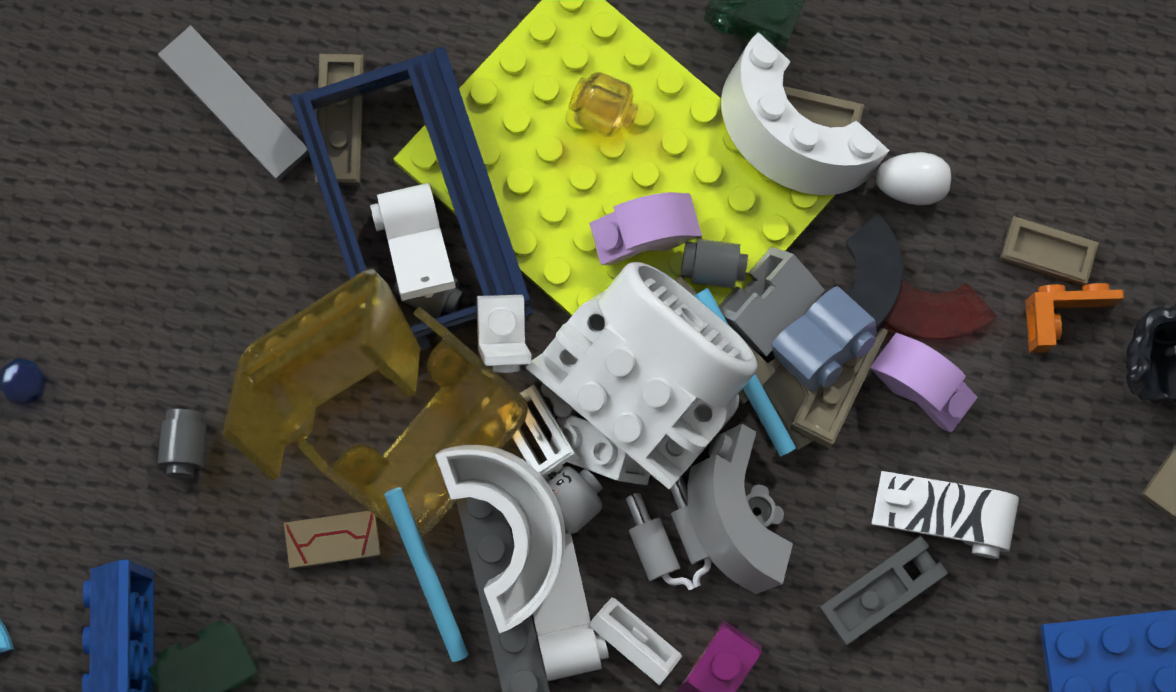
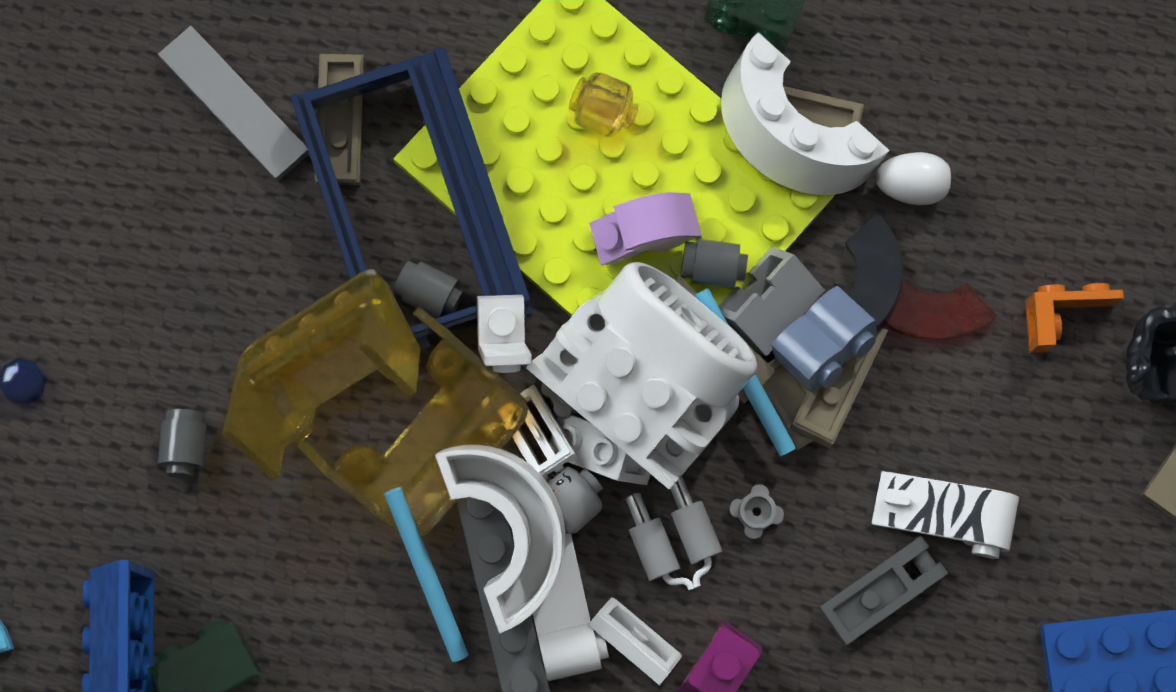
(332, 539): dark tan tile -> none
(414, 241): white door -> none
(724, 519): light grey arch -> none
(926, 378): lavender brick -> none
(1049, 251): dark tan tile -> none

